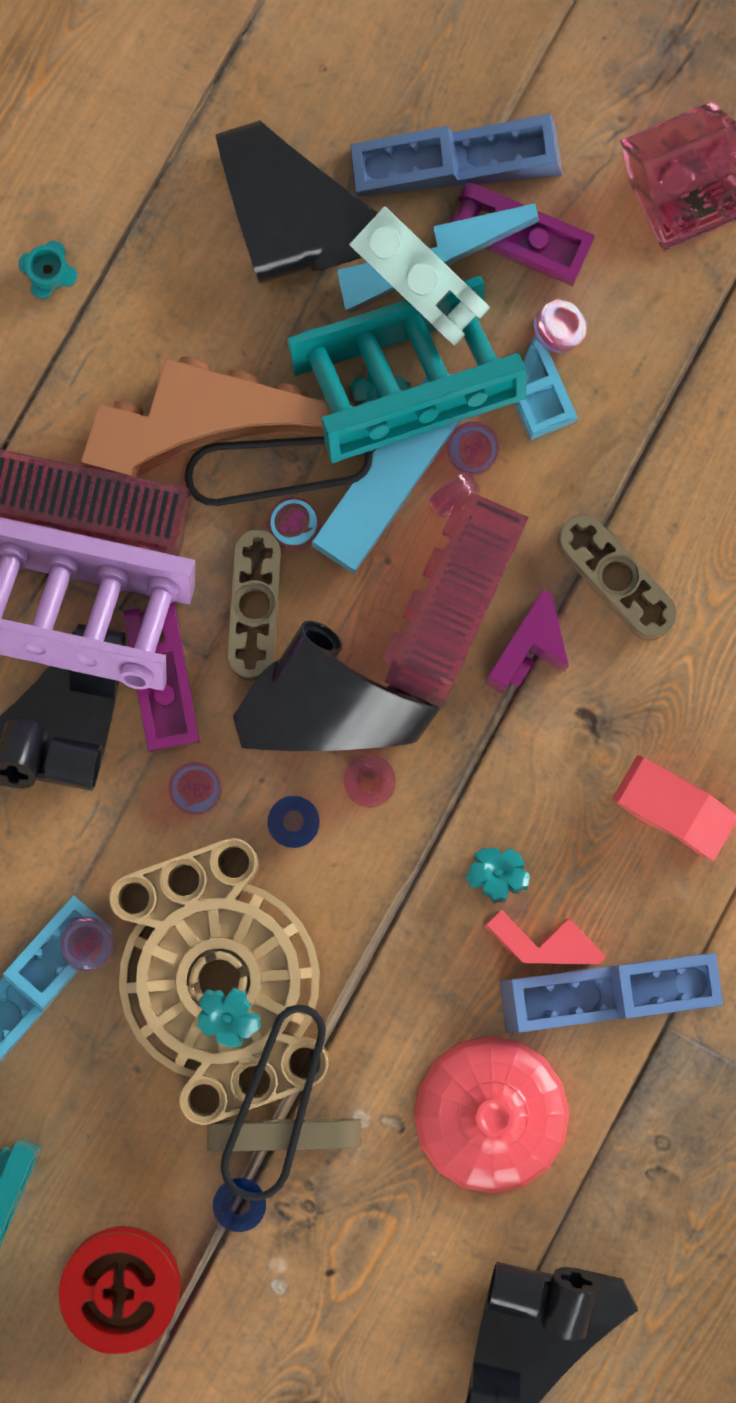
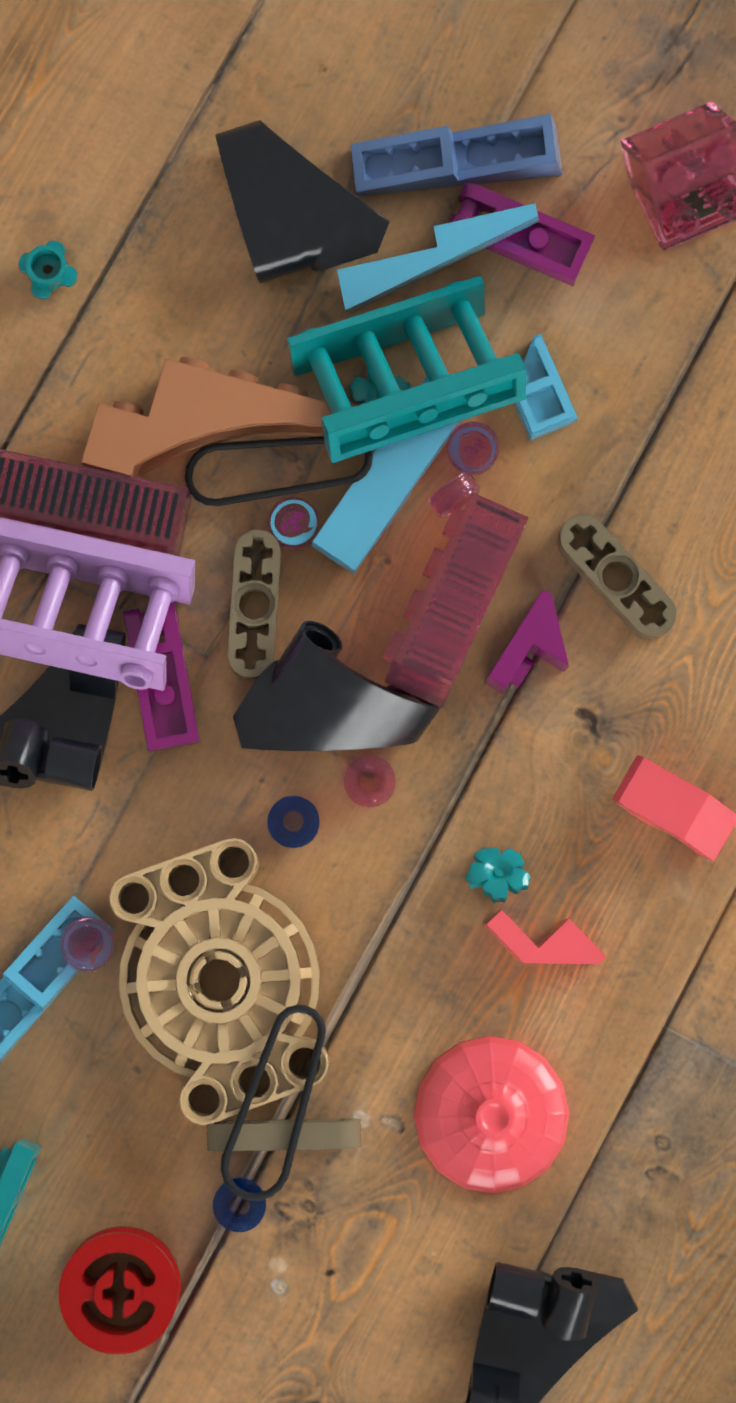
(195, 788): clear pink tile -> none
(227, 1017): teal plant -> none
(417, 274): light aqua plate -> none
(559, 326): clear pink tile -> none
(611, 993): medium blue slope -> none

